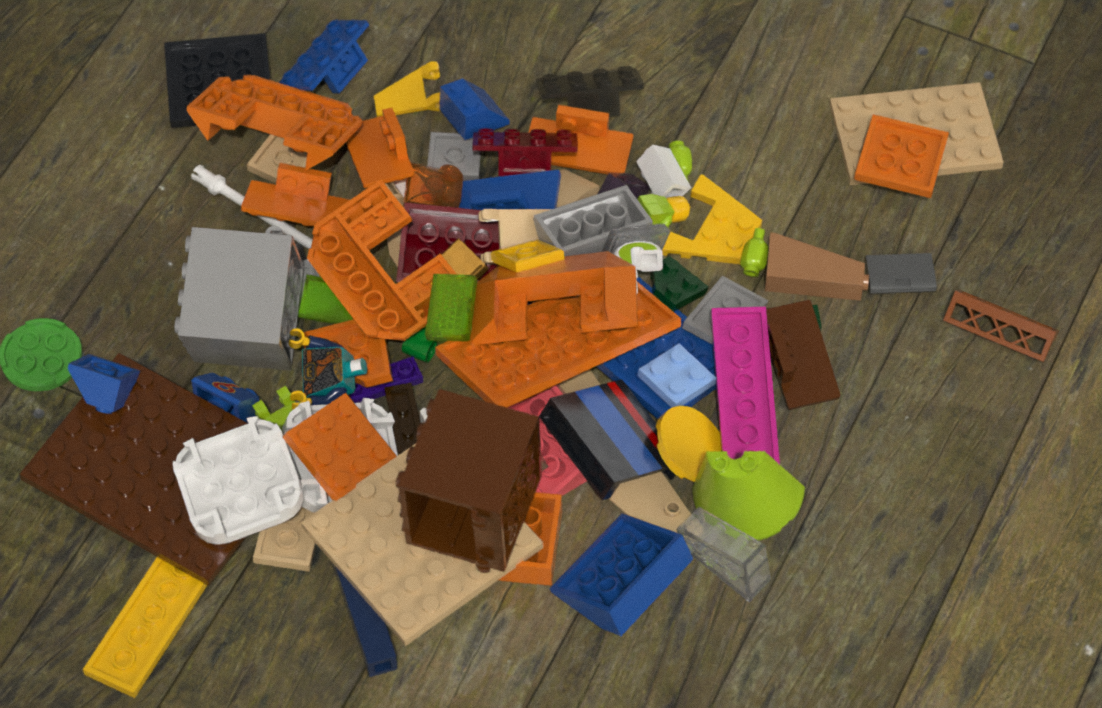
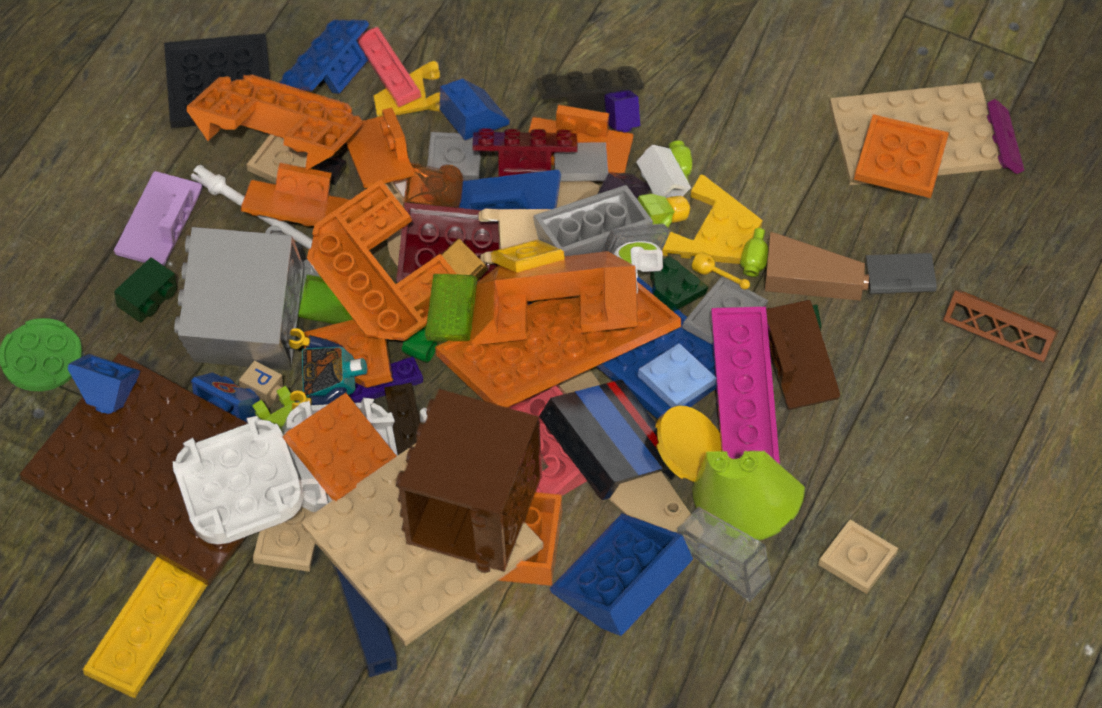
(146, 290): none -> dark green brick
(158, 218): none -> lavender bracket
(263, 382): none -> tan brick
(332, 165): none -> black tile
(388, 67): none -> coral tile
(584, 165): none -> light grey tile
(623, 110): none -> dark purple brick
(704, 264): none -> yellow hinge
(858, 556): none -> tan plate
(1004, 137): none -> magenta tile

